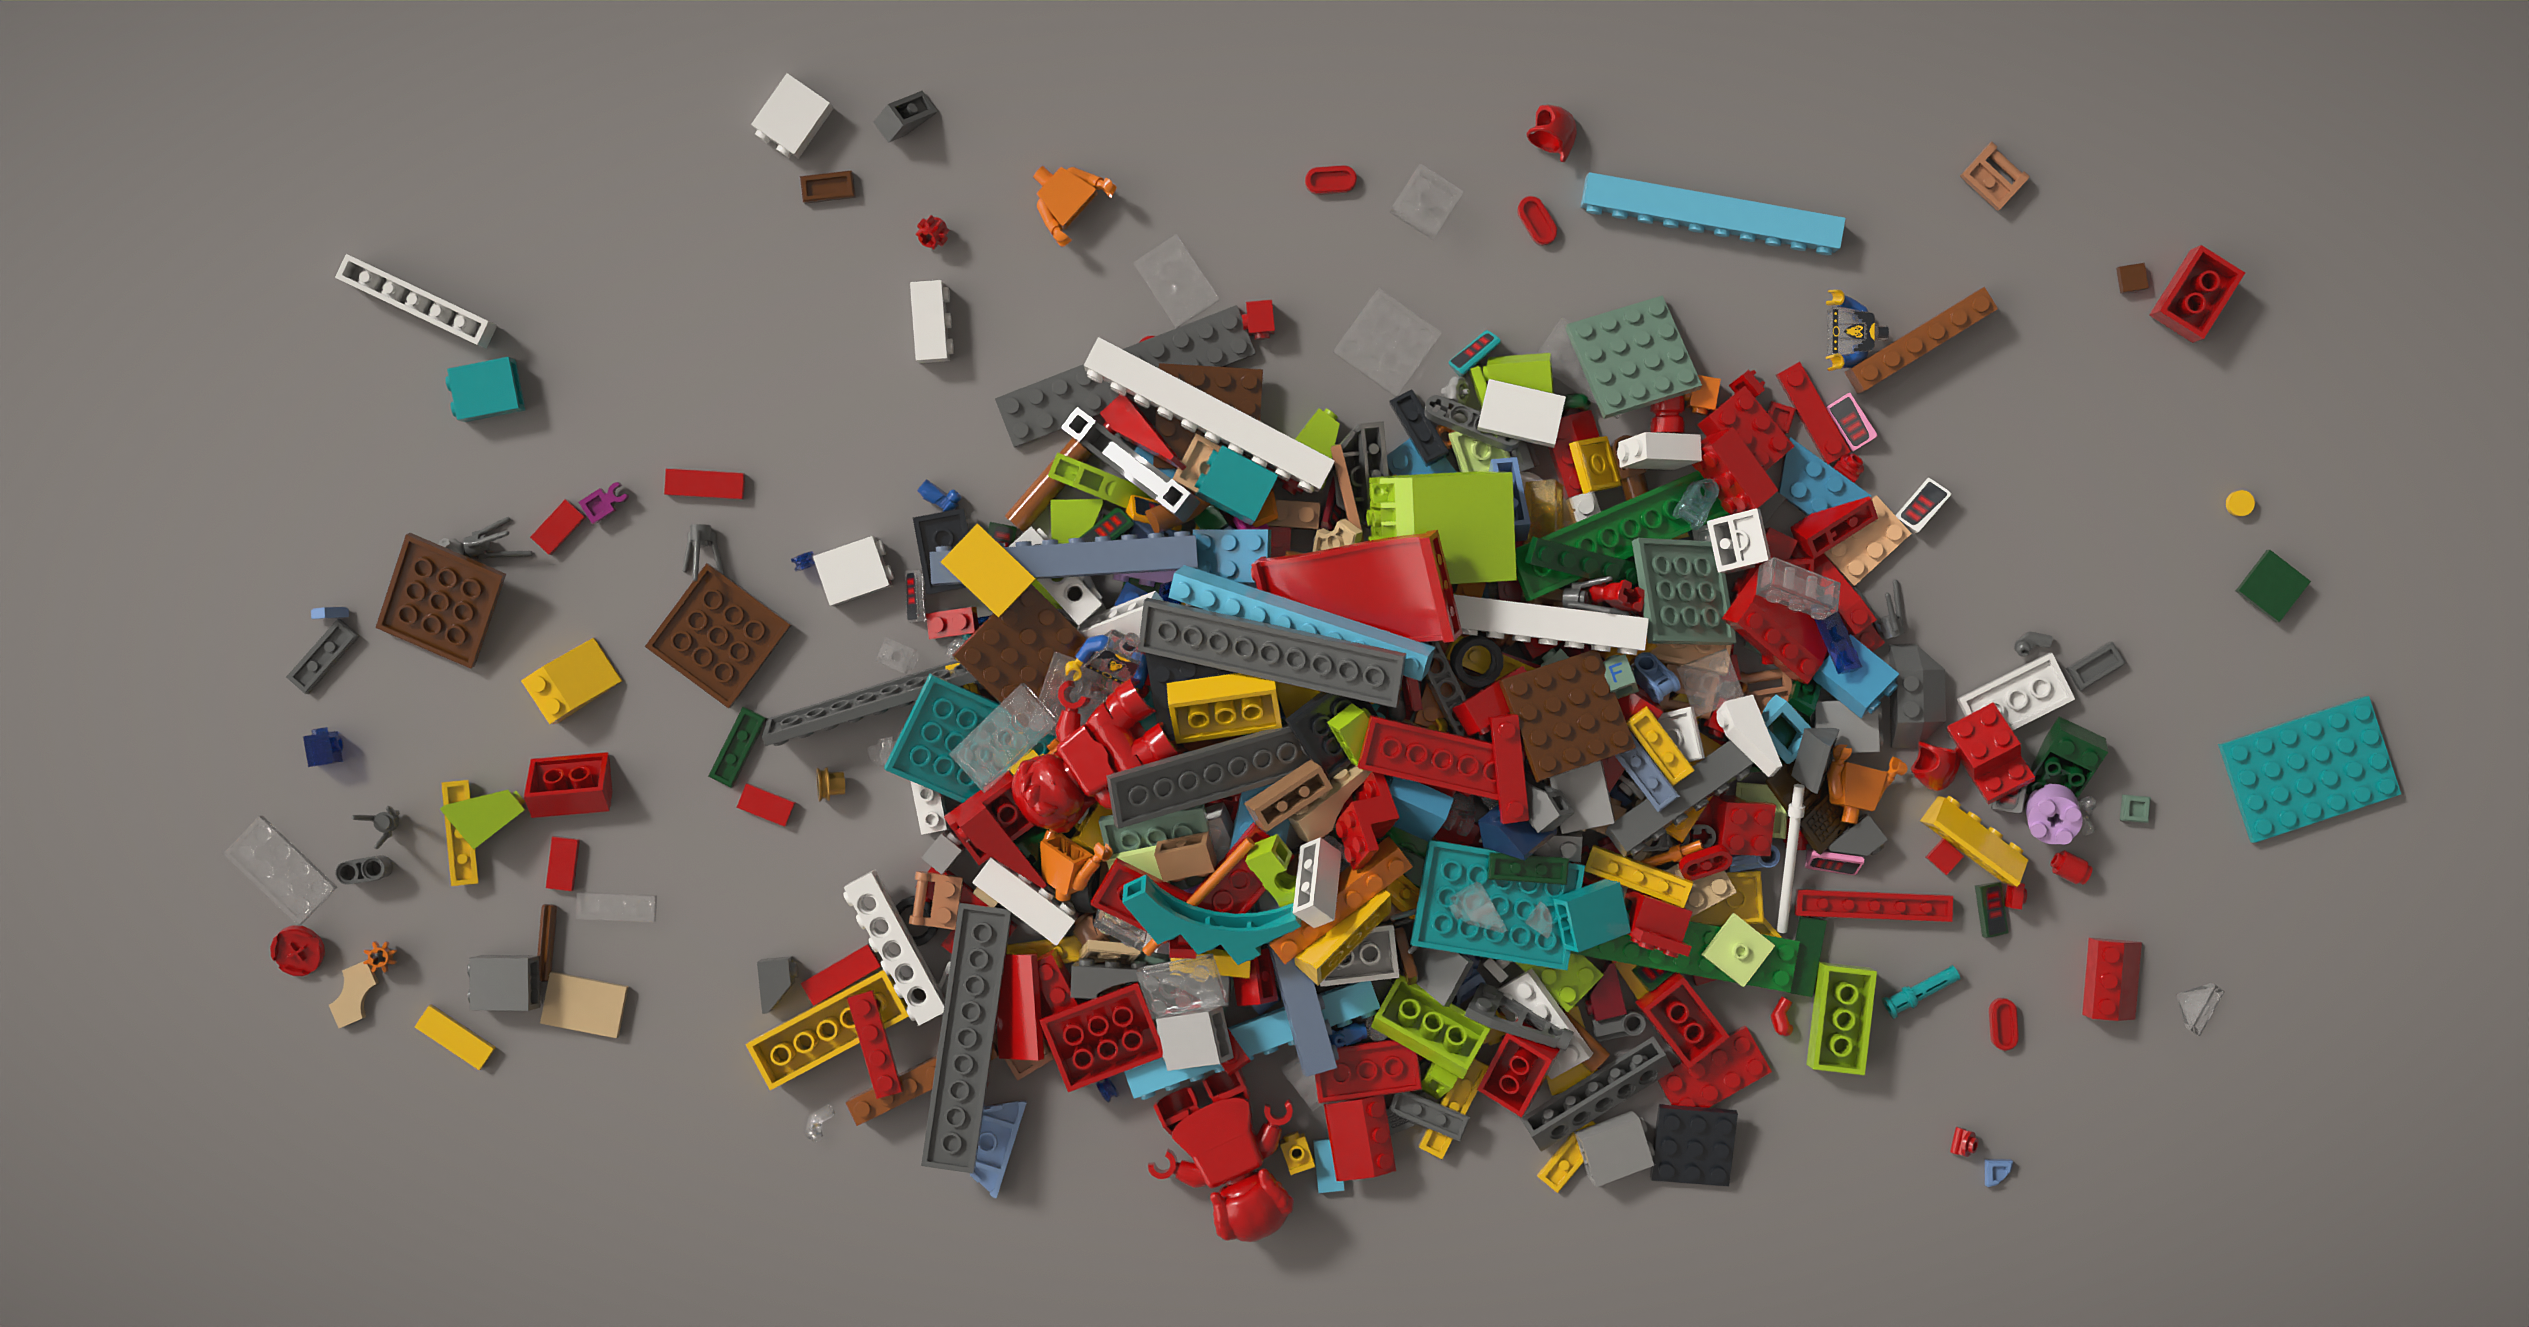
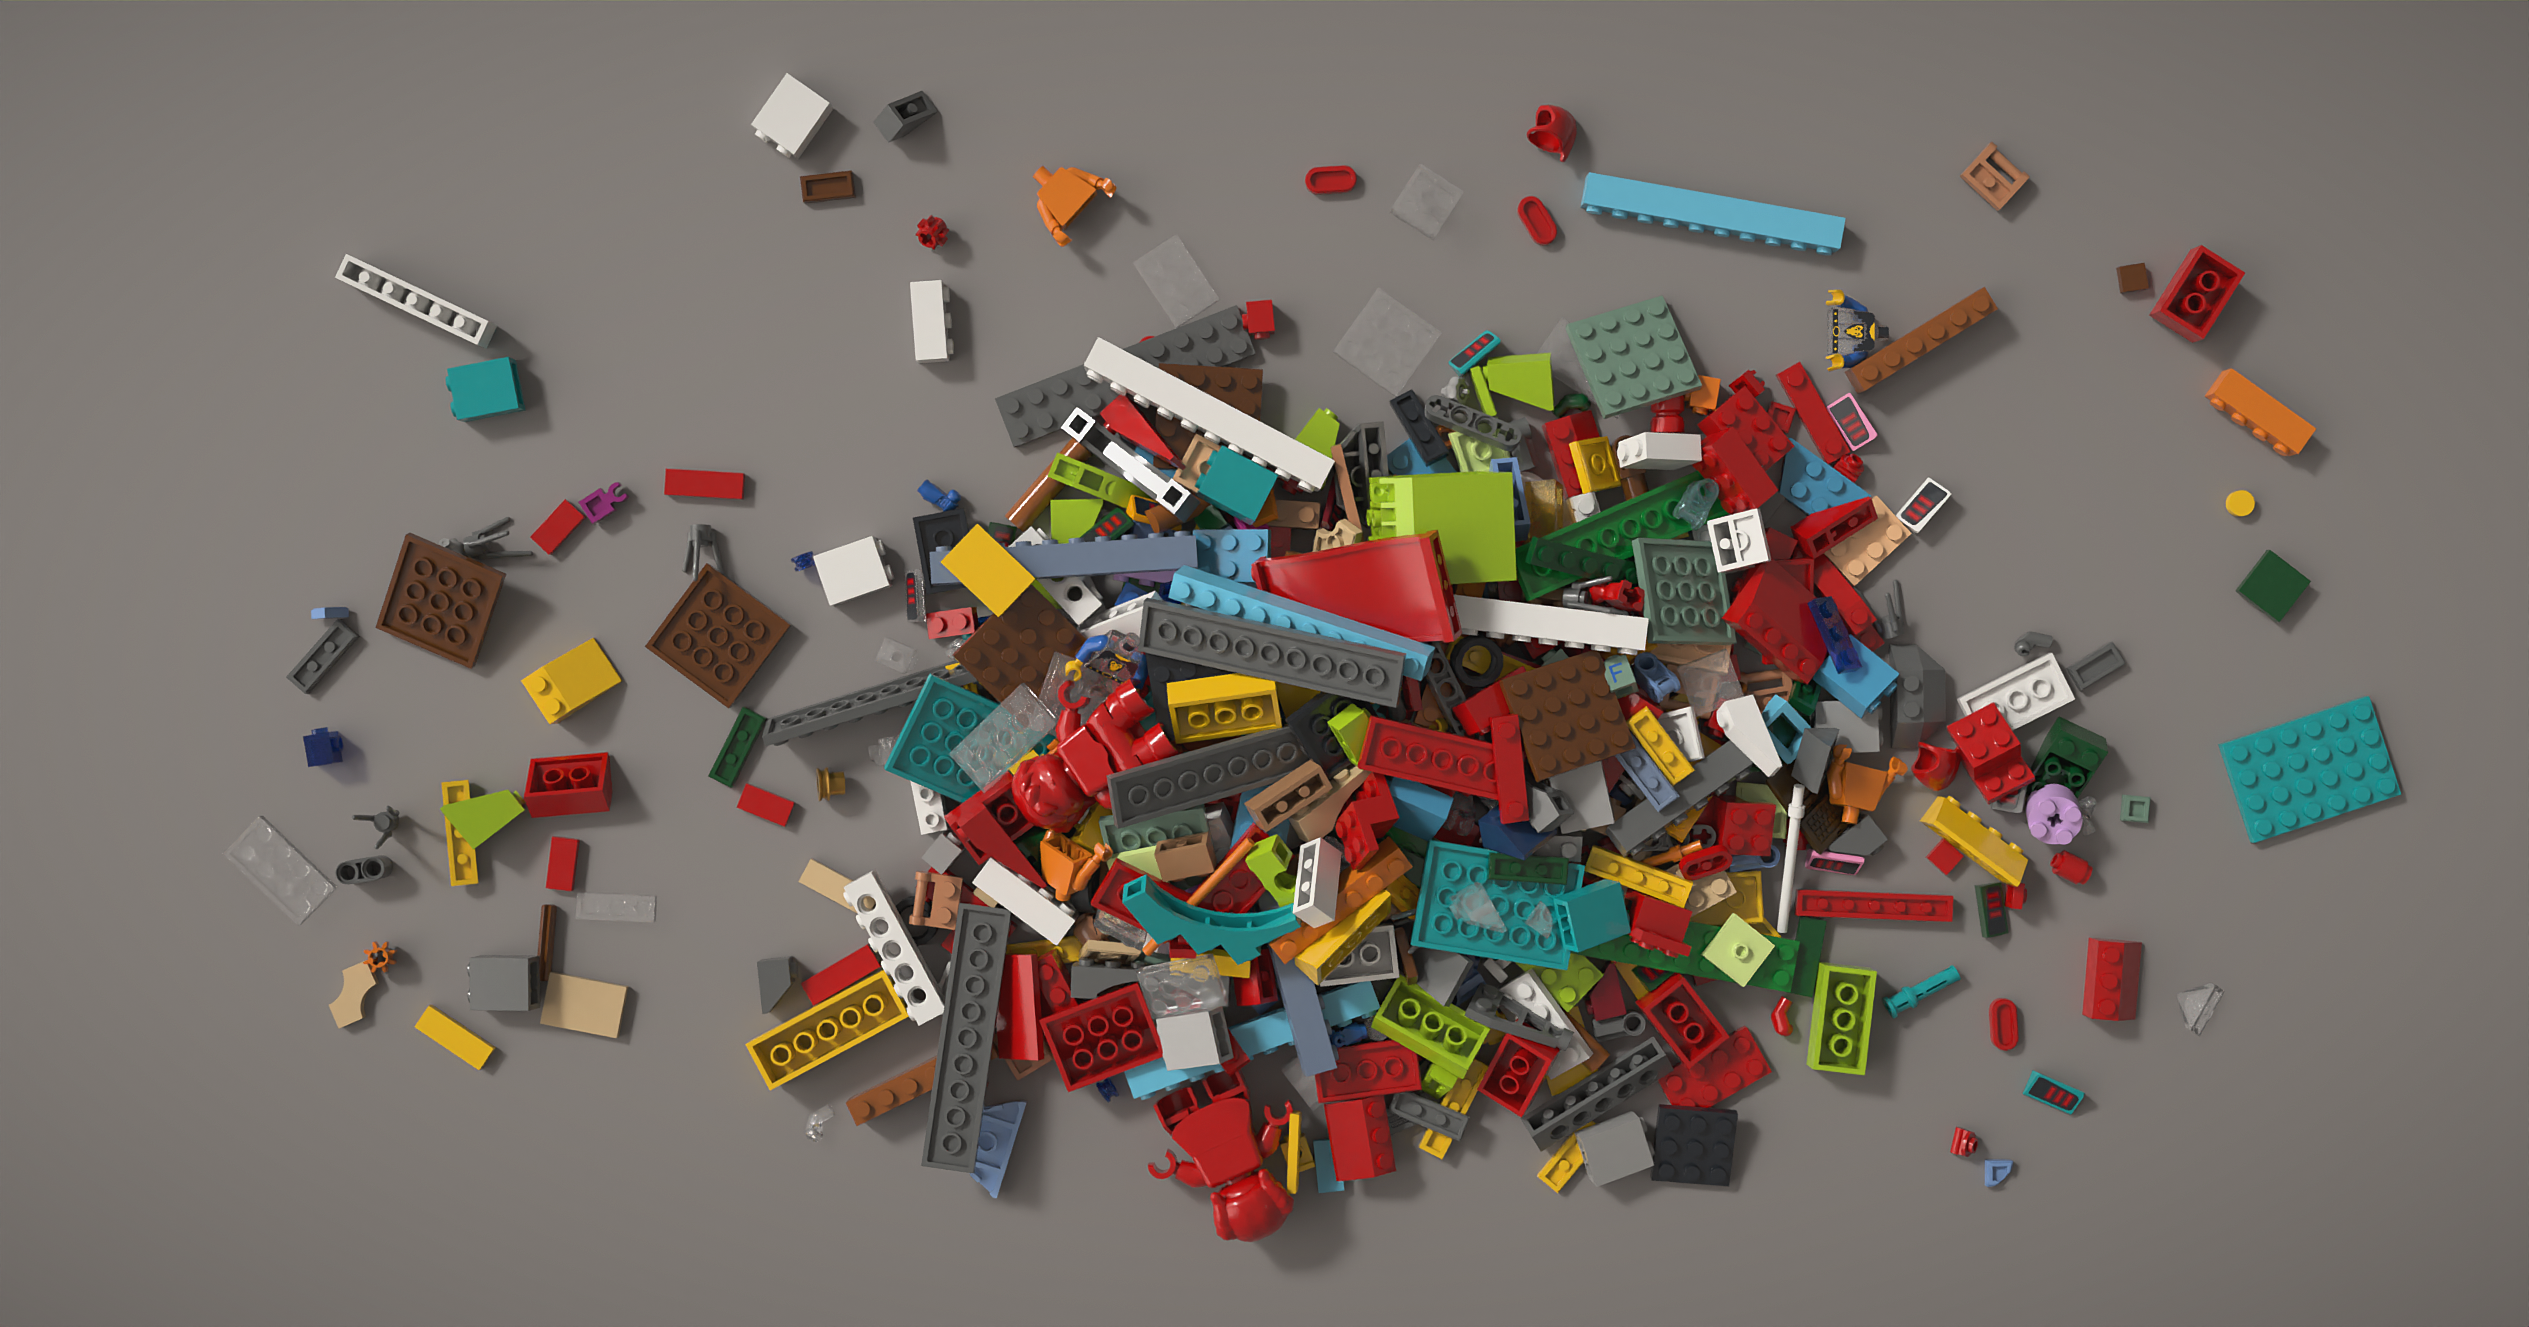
(297, 950): red tile -> none
(830, 883): none -> tan tile
(875, 1044): red plate -> none
(1294, 1152): none -> yellow tile
(1521, 413): white tile -> none
(1798, 588): clear brick -> none
(2053, 1092): none -> slope
(2259, 412): none -> orange brick

